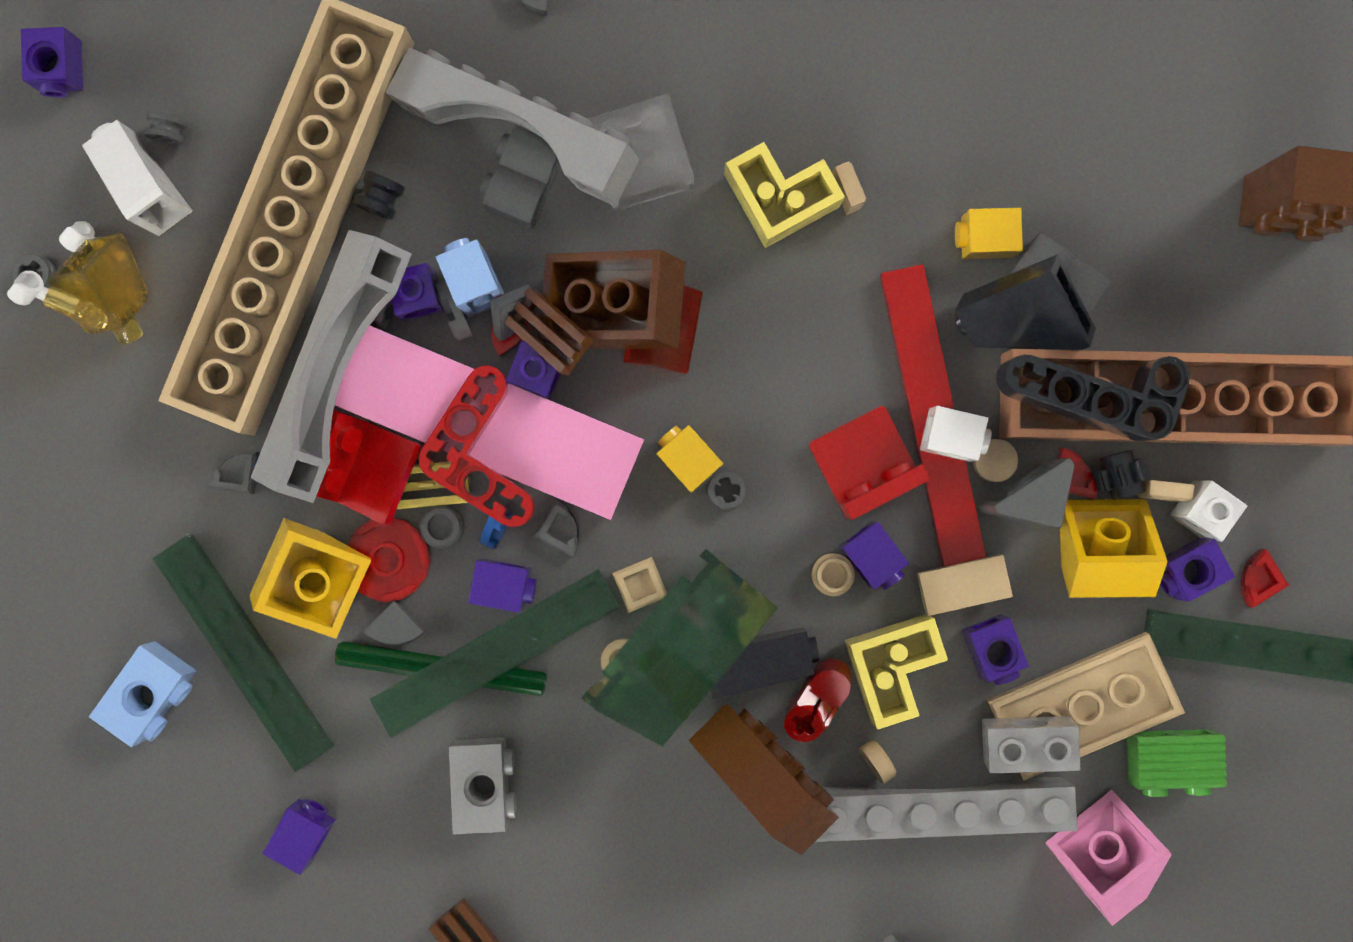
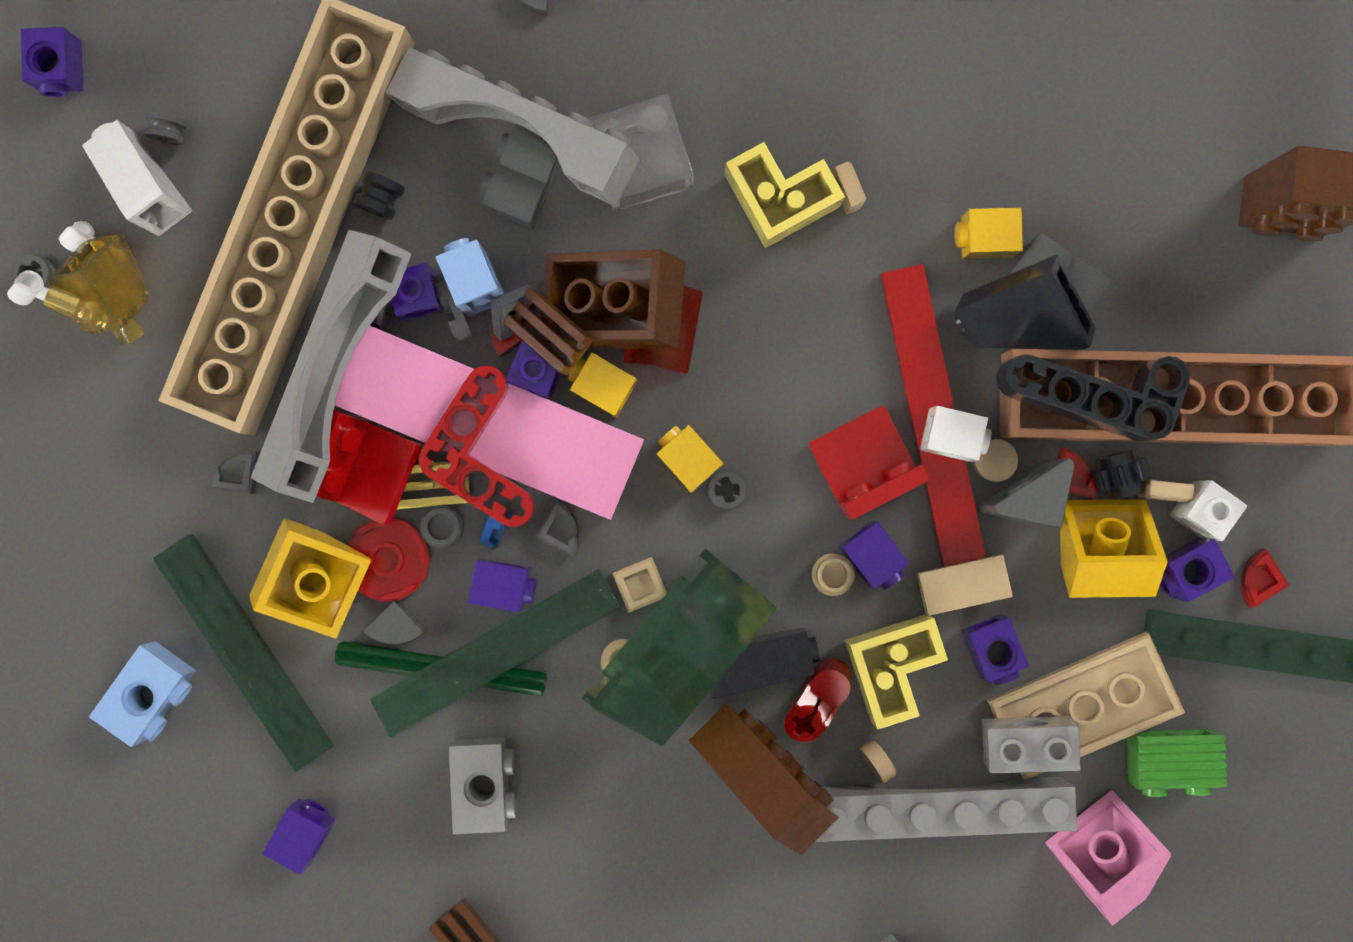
(602, 384): none -> yellow brick

